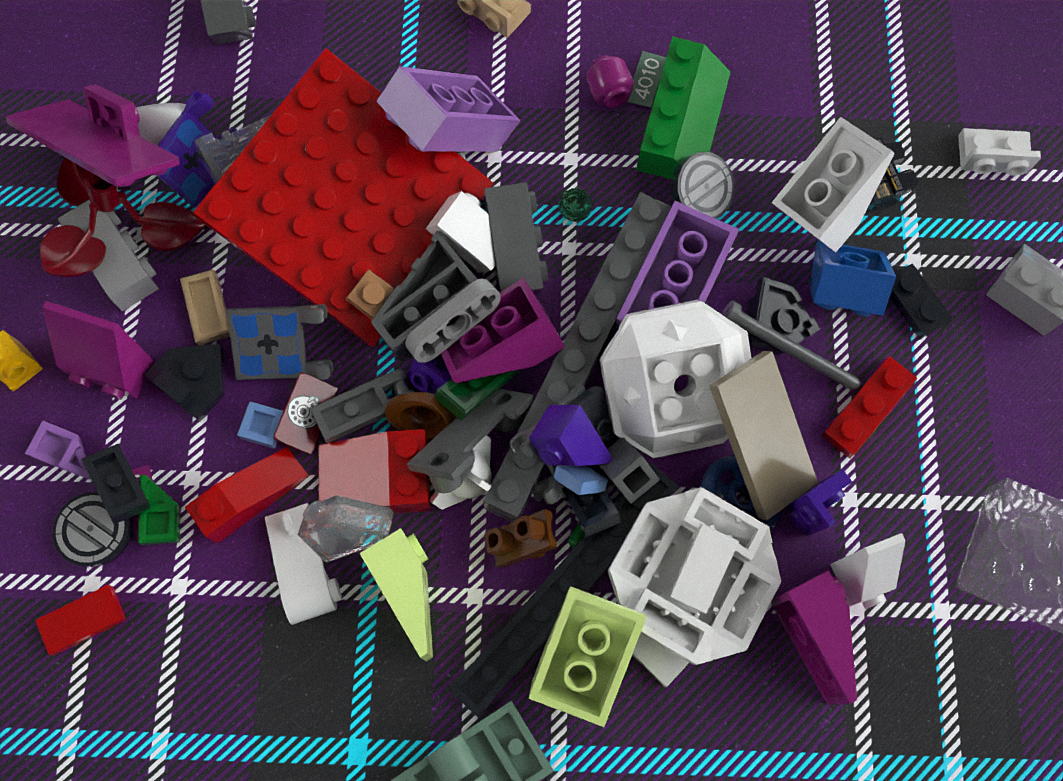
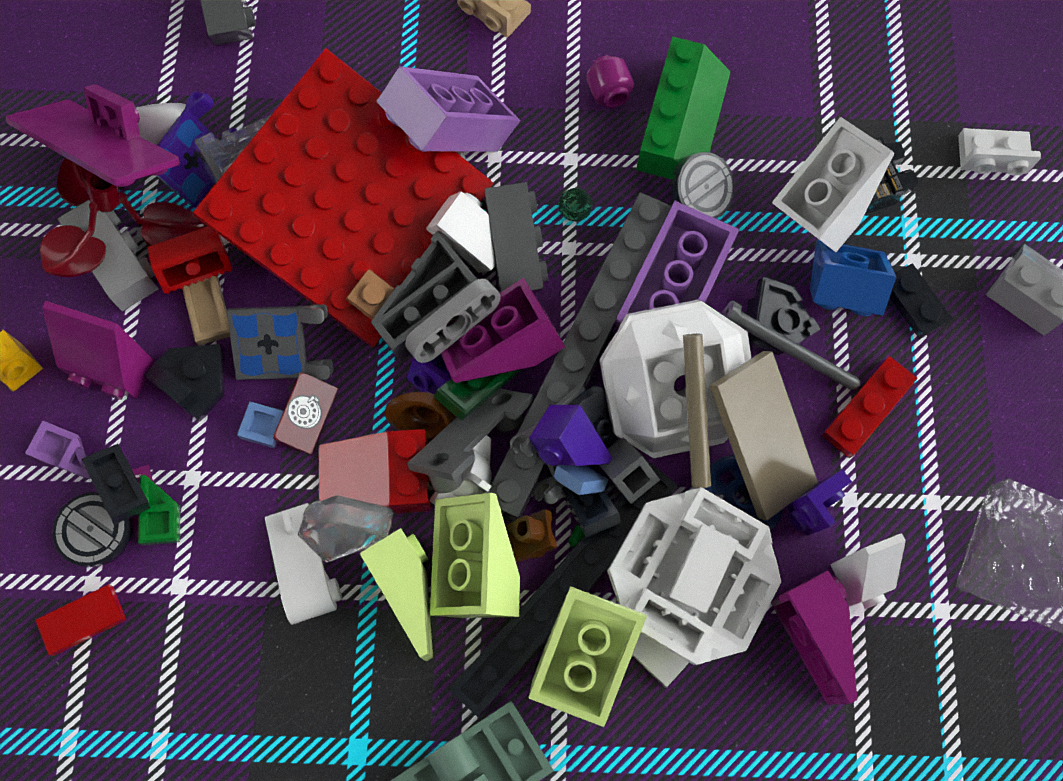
(189, 259): none -> red brick
(245, 494): red slope -> none
(358, 406): dark grey plate -> none
(472, 560): none -> yellowish green slope
(647, 79): sand green sticker -> none
(697, 410): none -> dark tan piece

